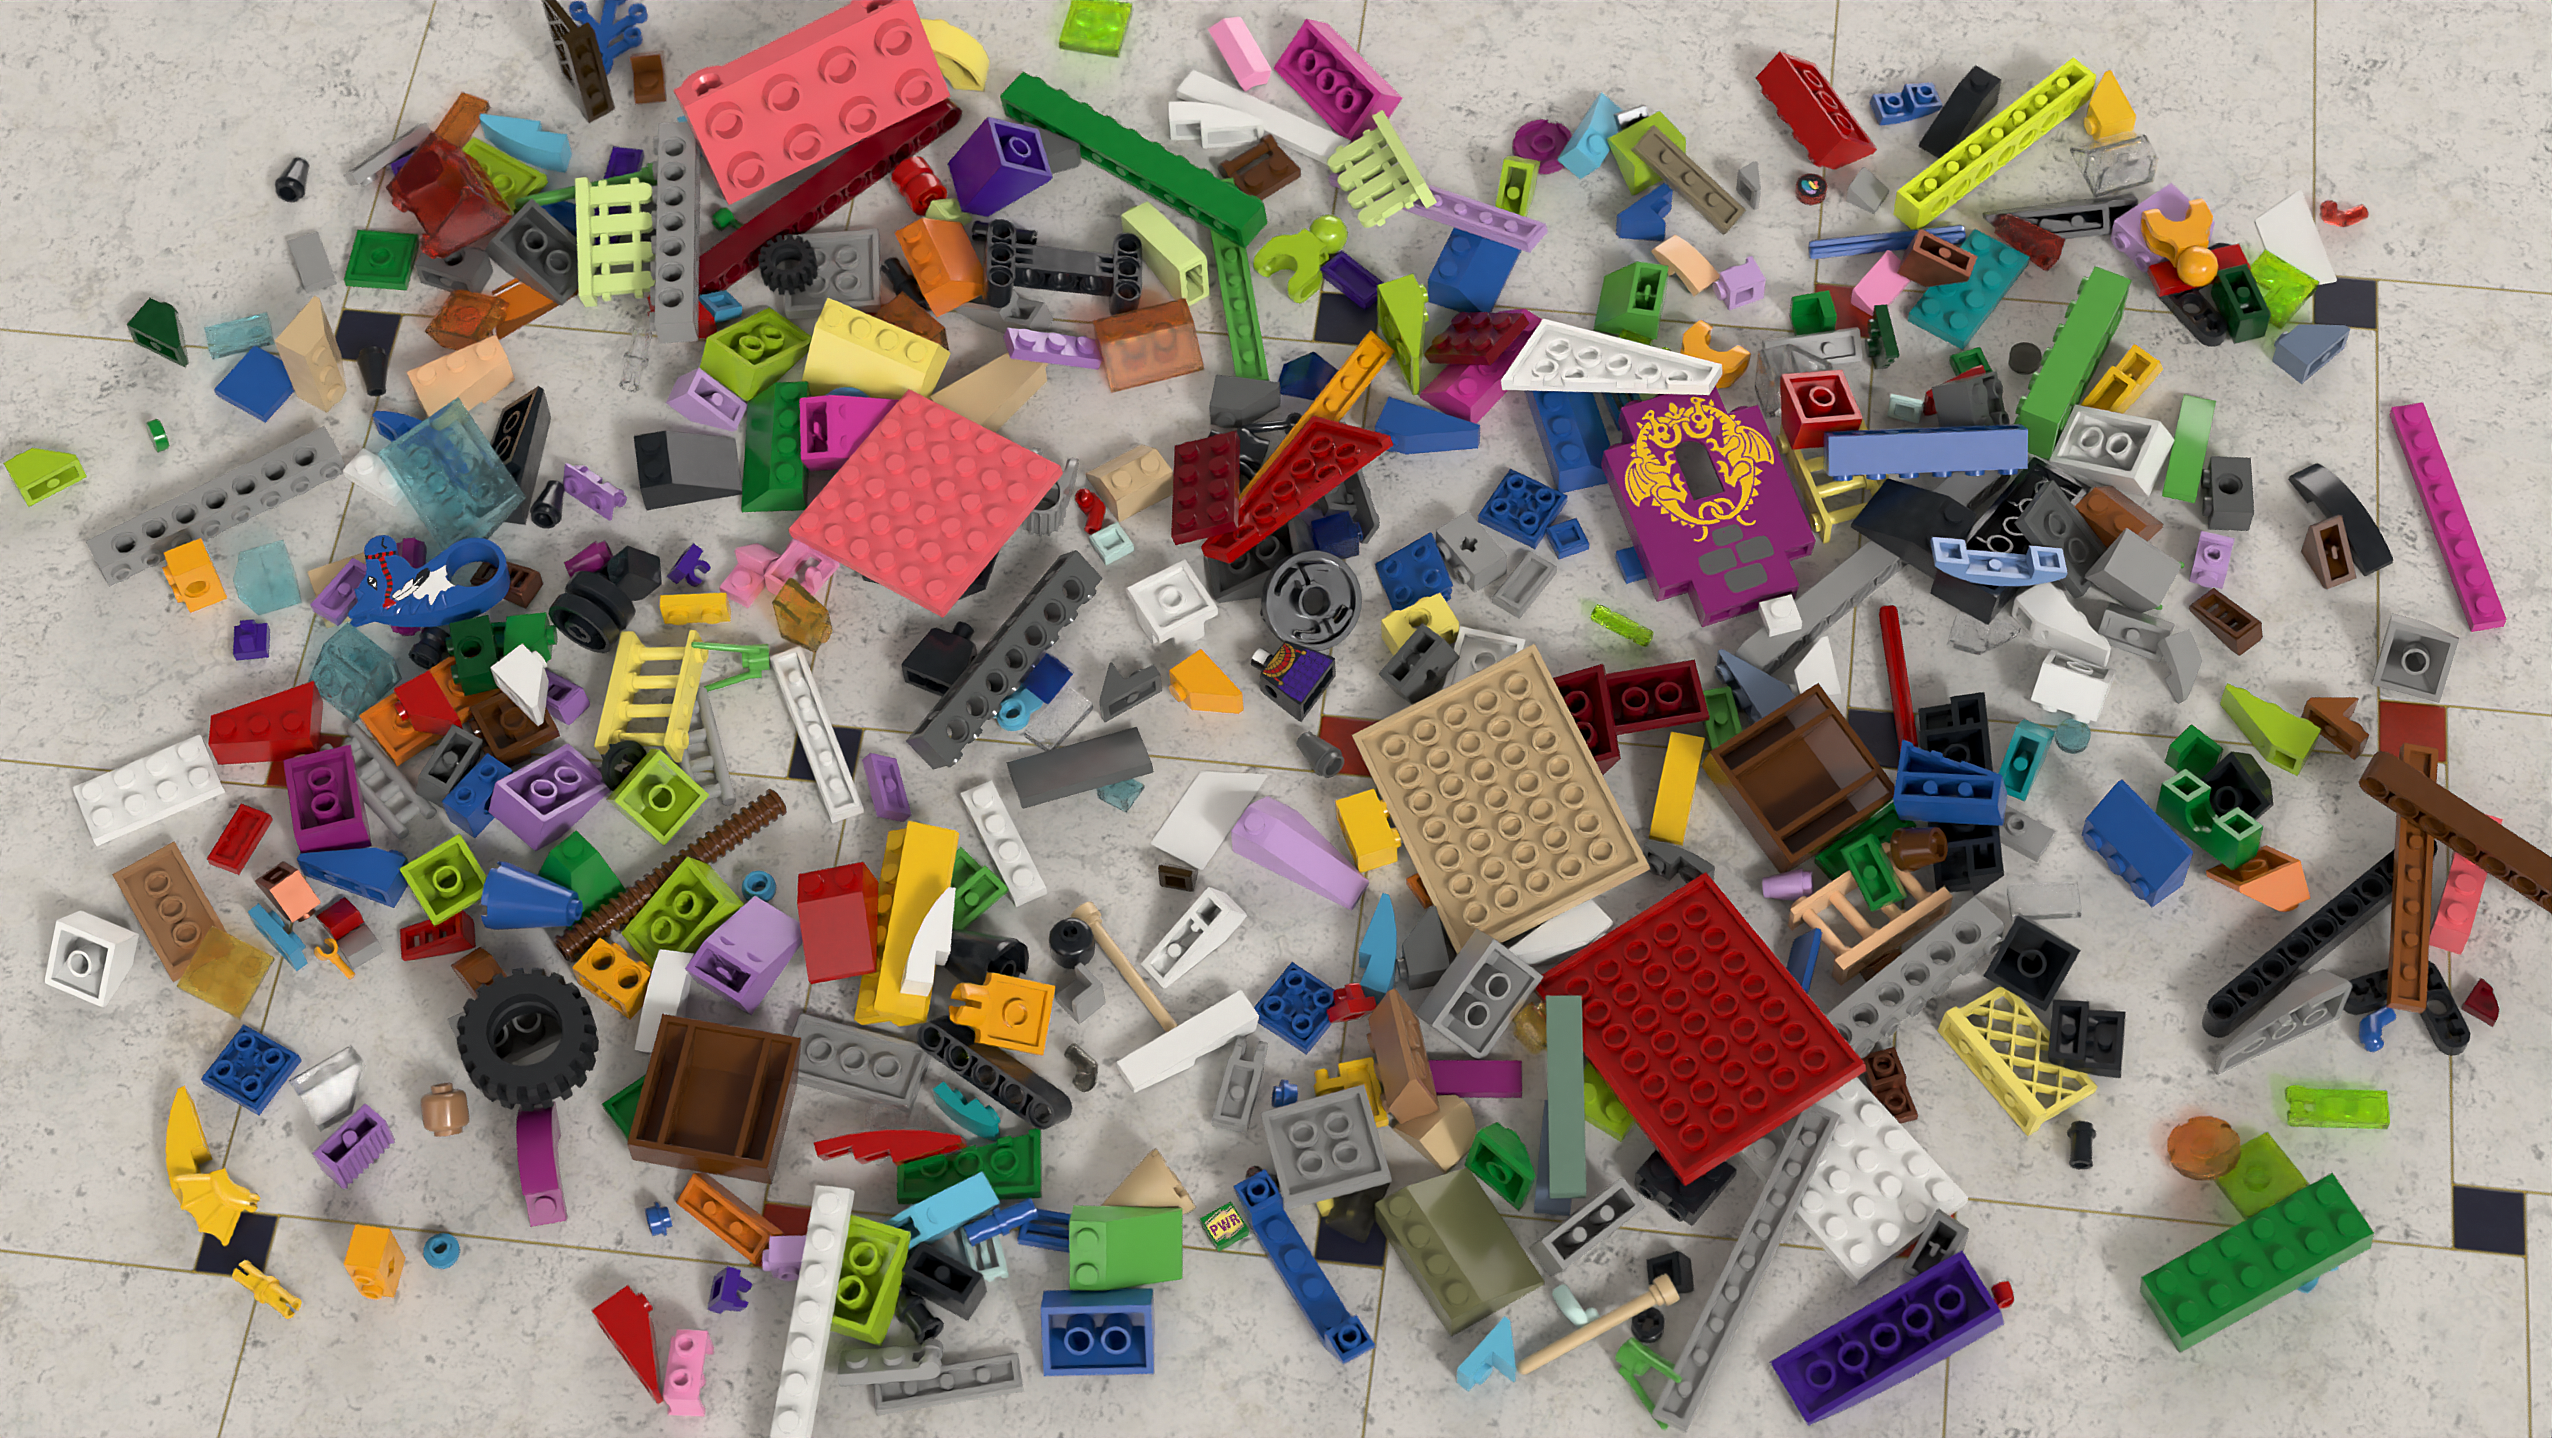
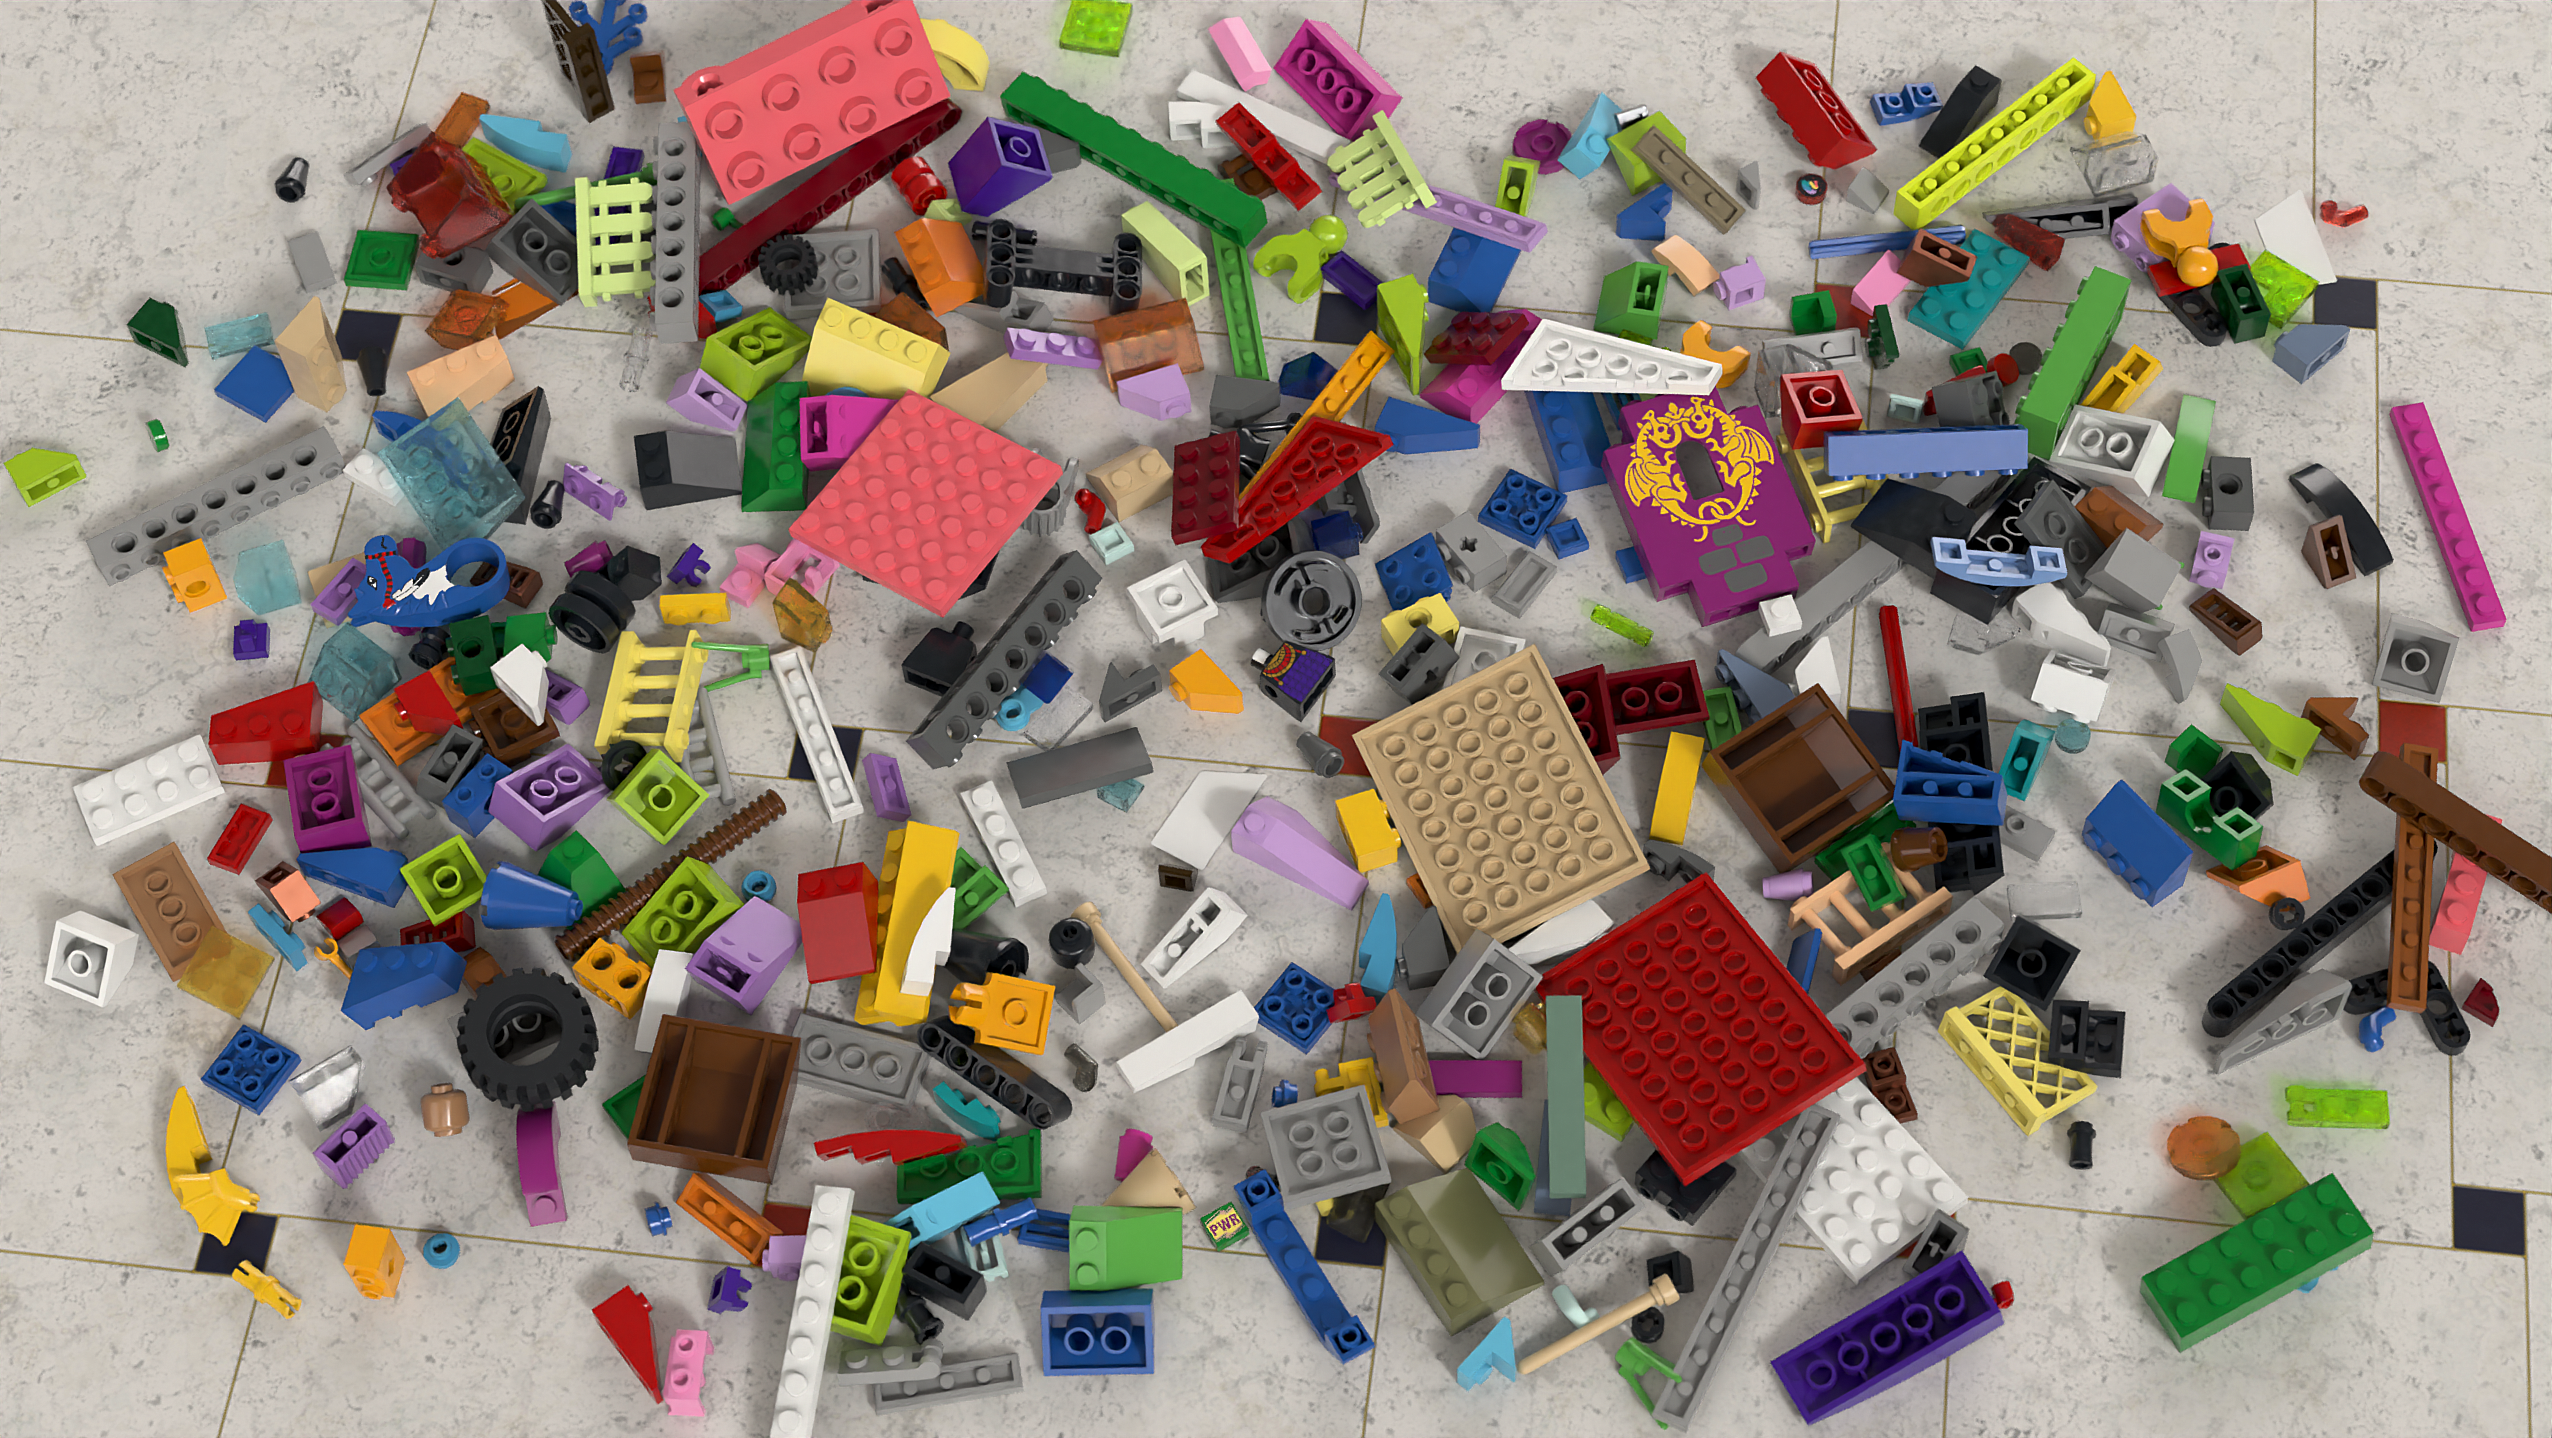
(399, 978): none -> blue wedge
(1131, 1151): none -> dark pink cone
(1156, 393): none -> lavender slope
(1268, 156): none -> red slope
(2006, 368): none -> red tile
(2277, 919): none -> black bush

